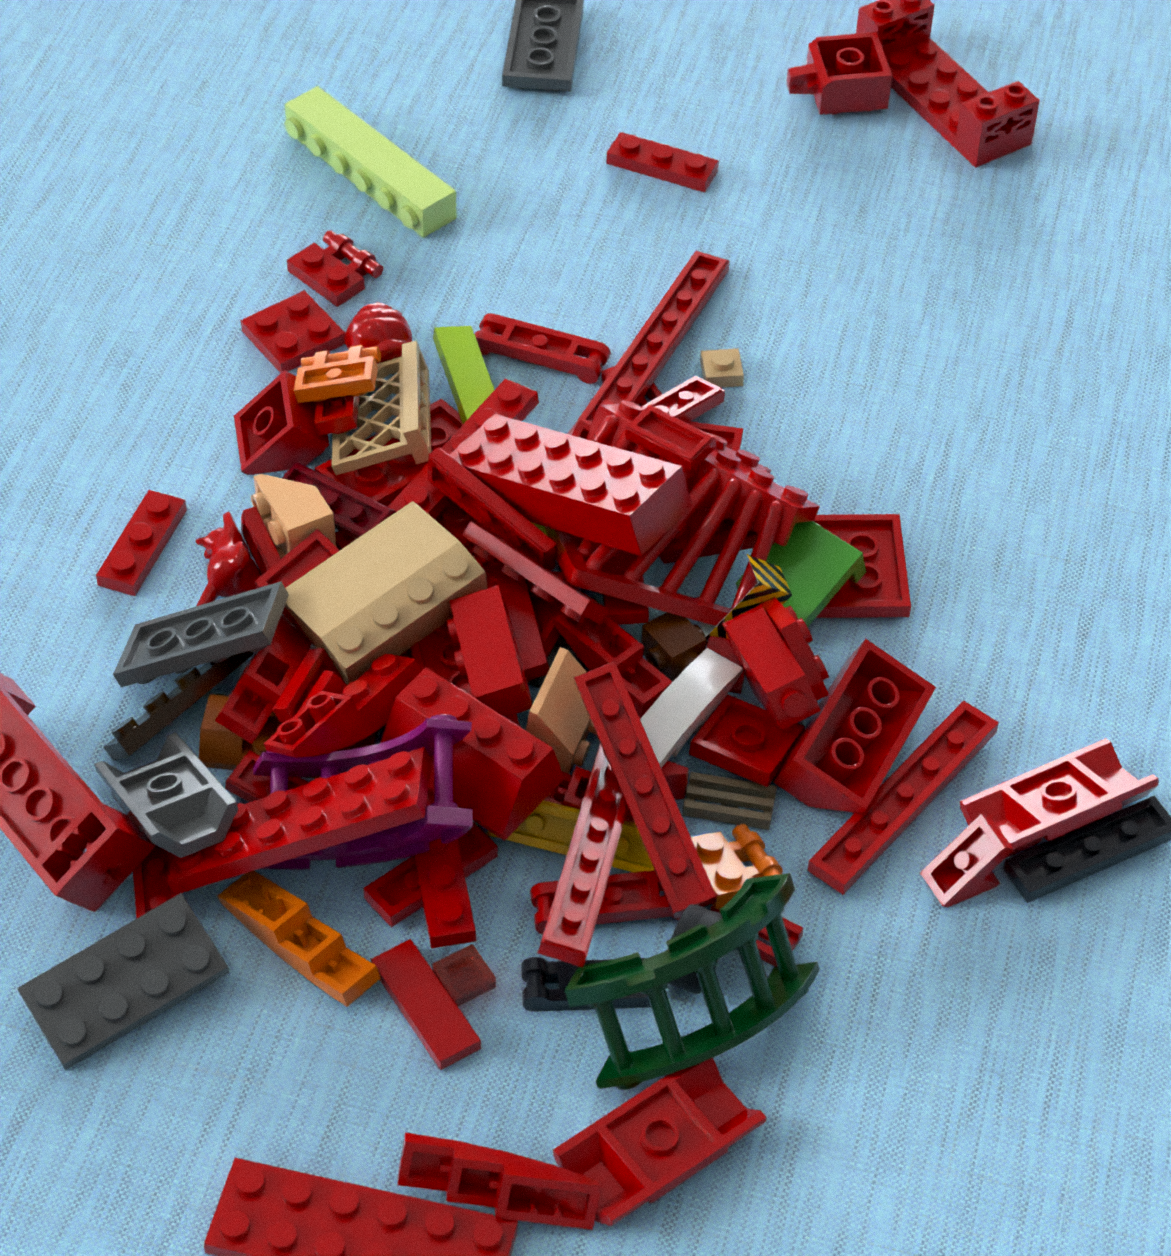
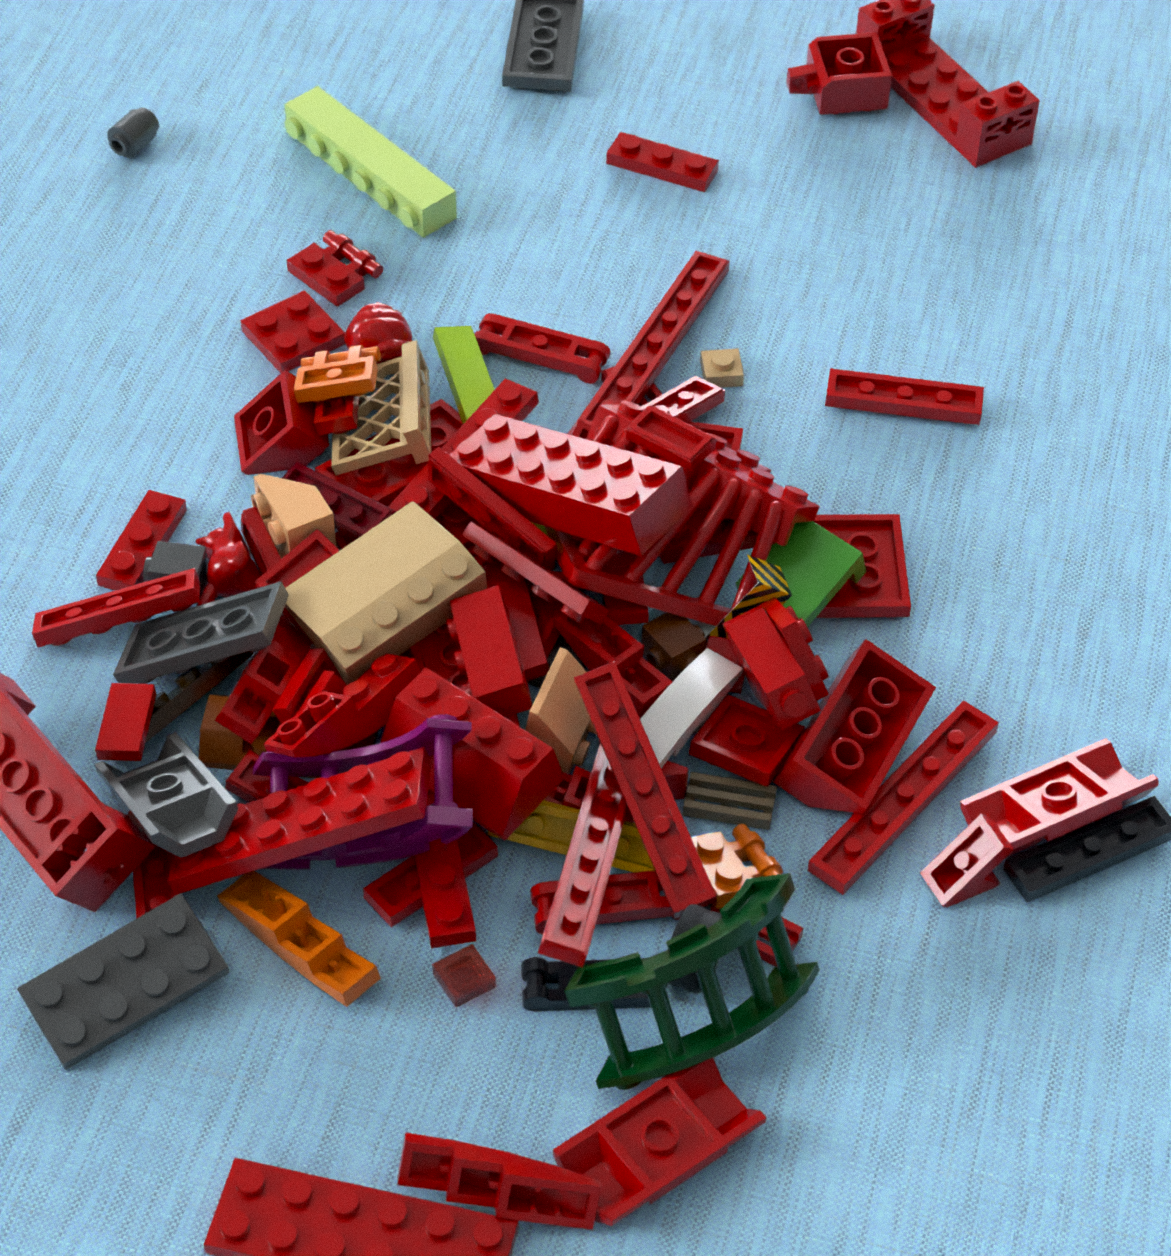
(116, 607): none -> red plate
(125, 722): none -> red tile
(133, 132): none -> dark grey brick
(175, 558): none -> dark grey brick
(426, 1004): red tile -> none
(904, 396): none -> red plate

